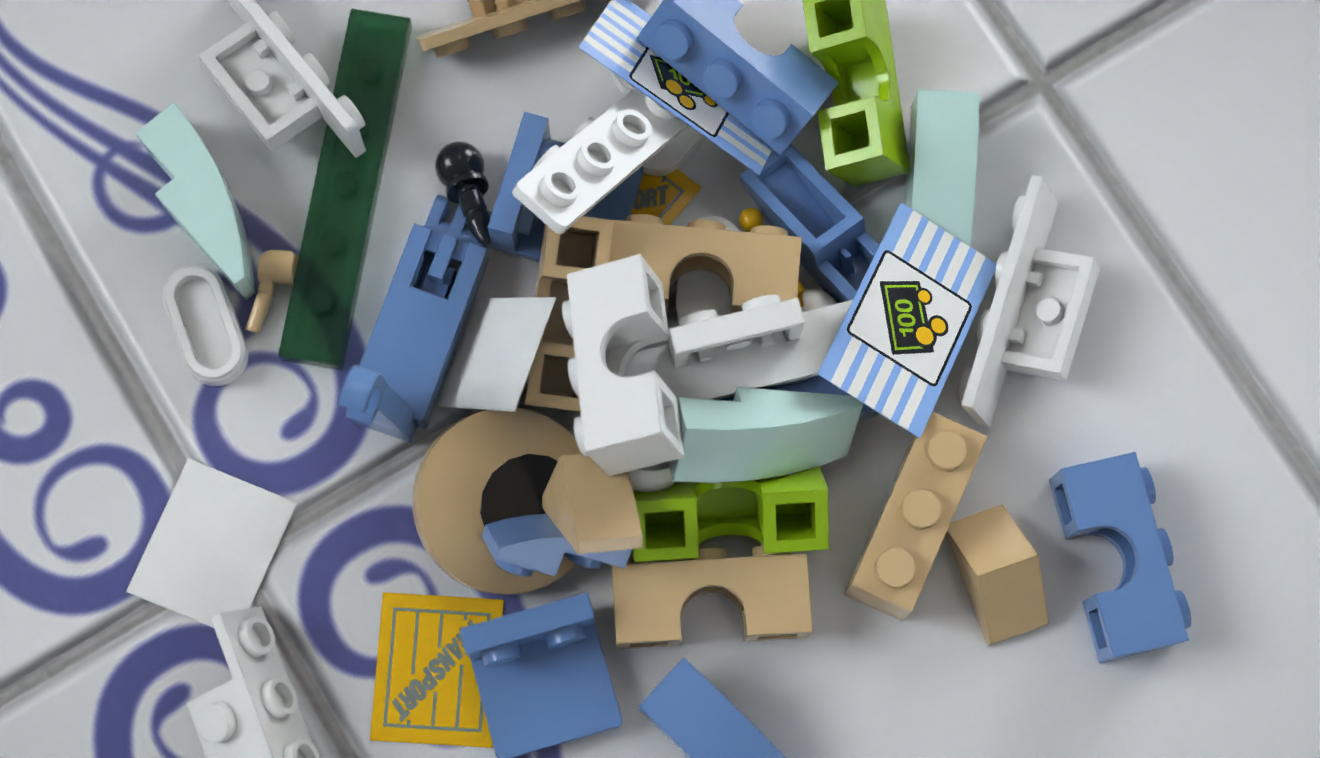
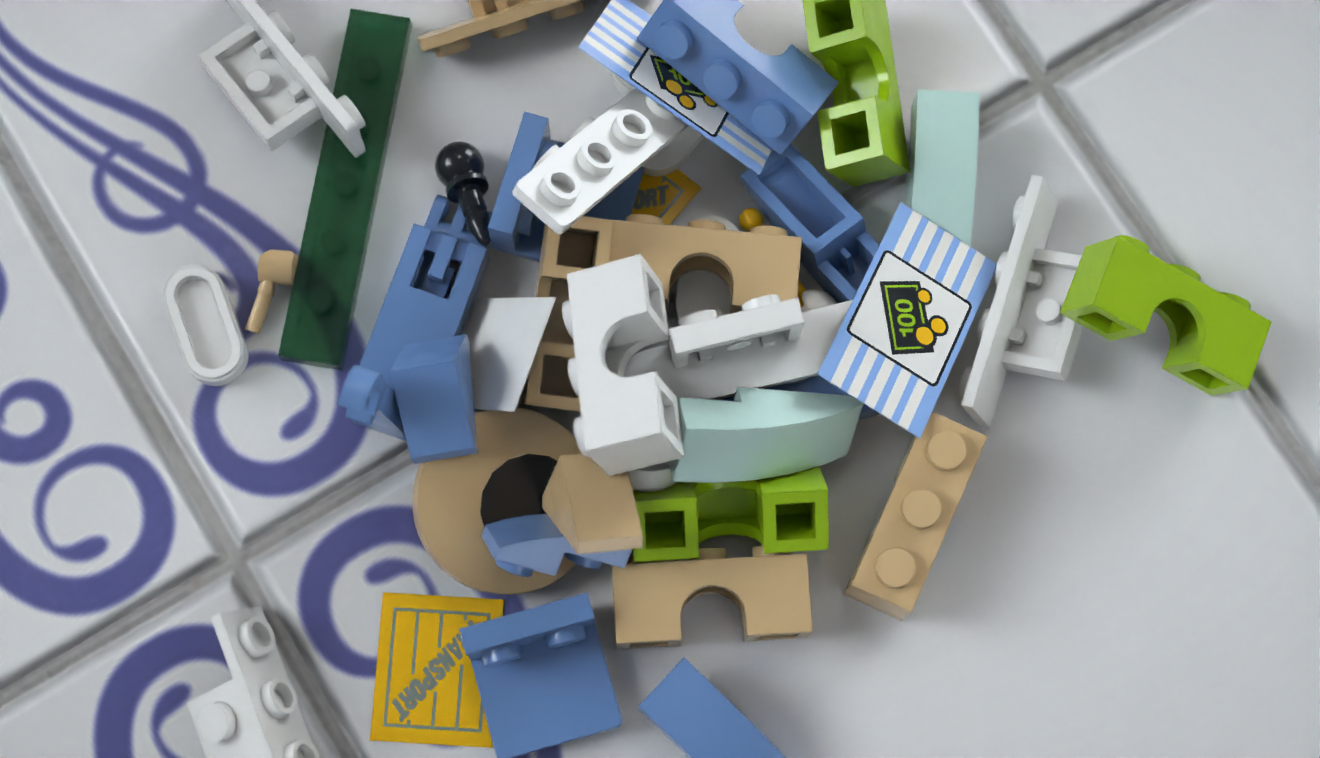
(199, 196): light aqua slope -> none
(211, 544): white sticker -> none
(436, 398): none -> medium blue slope
(999, 573): tan slope -> none
(1114, 502): medium blue arch -> none
(1210, 331): none -> lime arch

